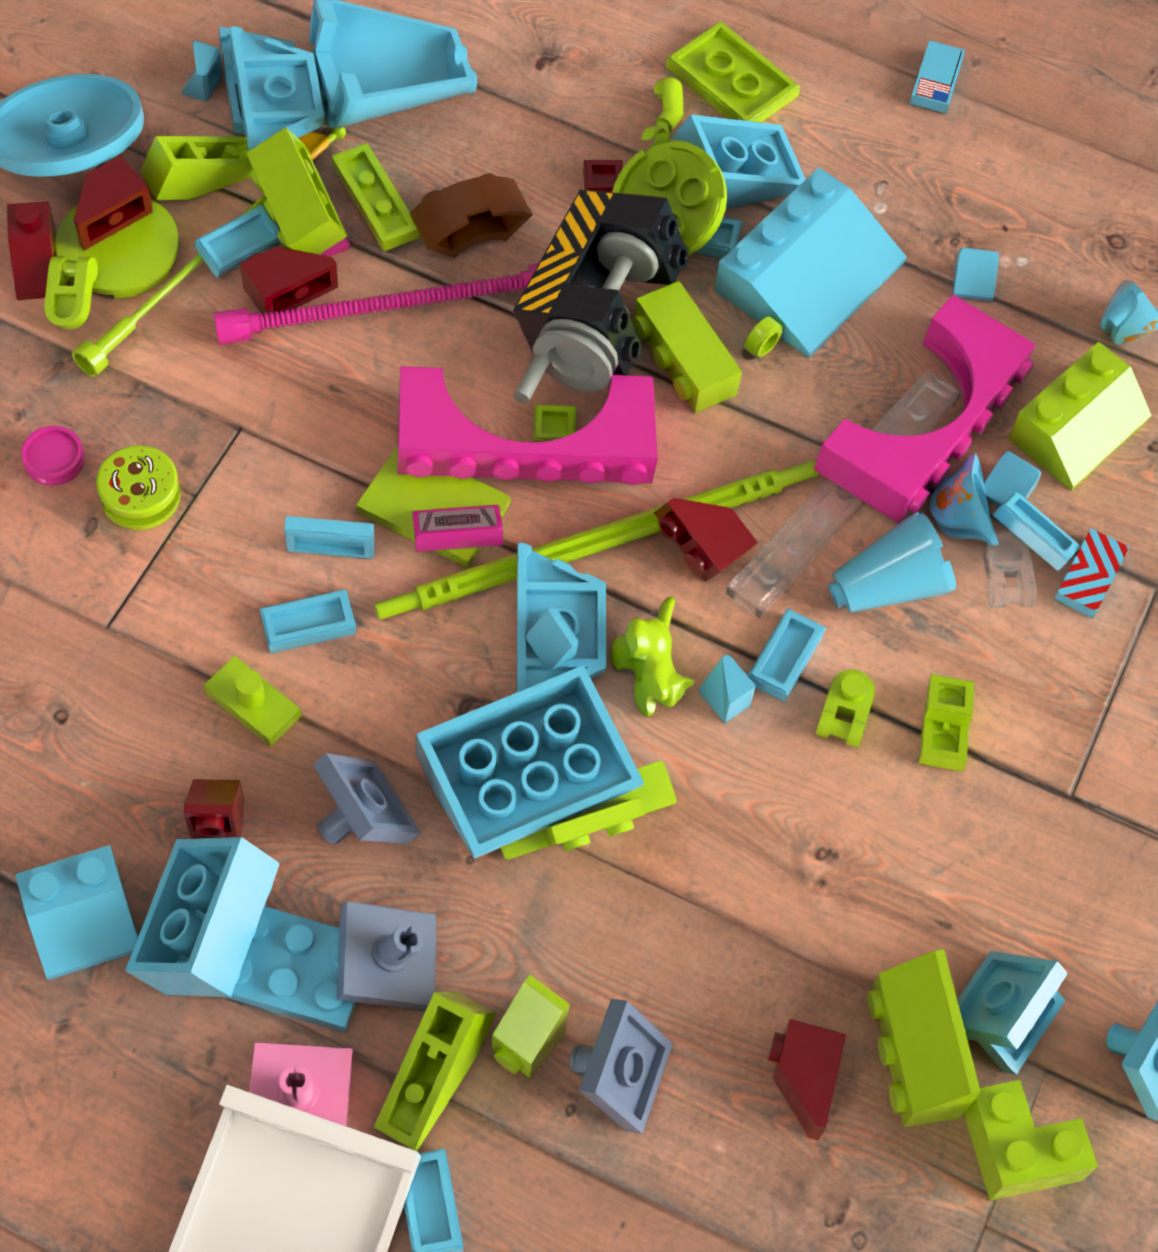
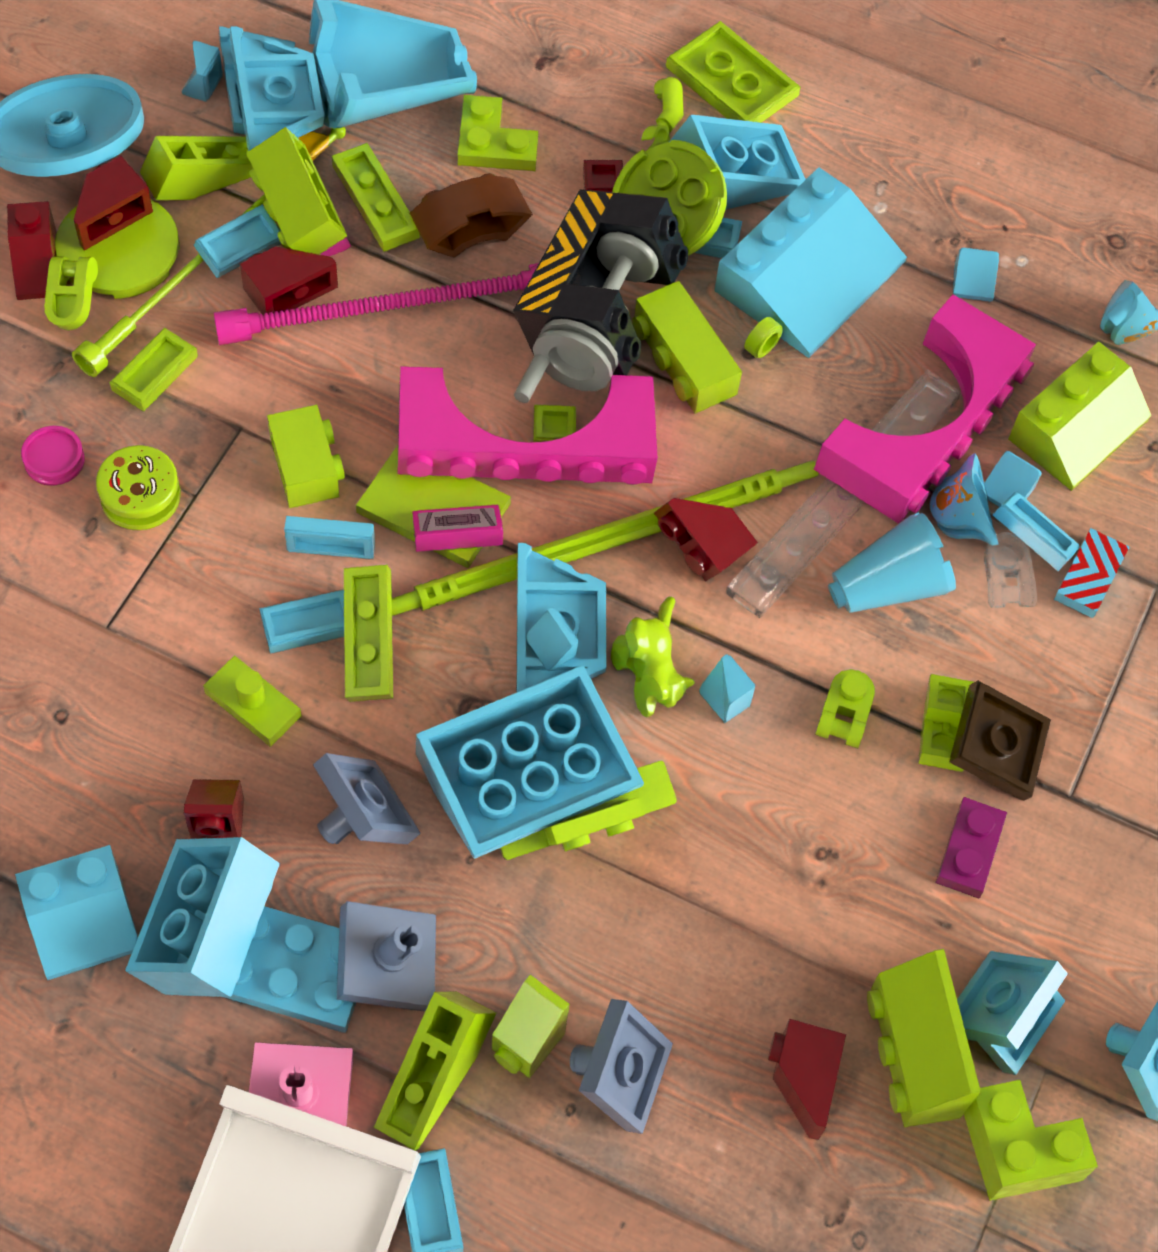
(153, 369): none -> lime tile
(304, 455): none -> lime piece
(368, 633): none -> lime plate
(489, 146): none -> lime plate
(786, 654): medium azure tile -> none
(937, 77): medium azure tile -> none
(971, 847): none -> magenta plate
(1000, 740): none -> dark brown tile

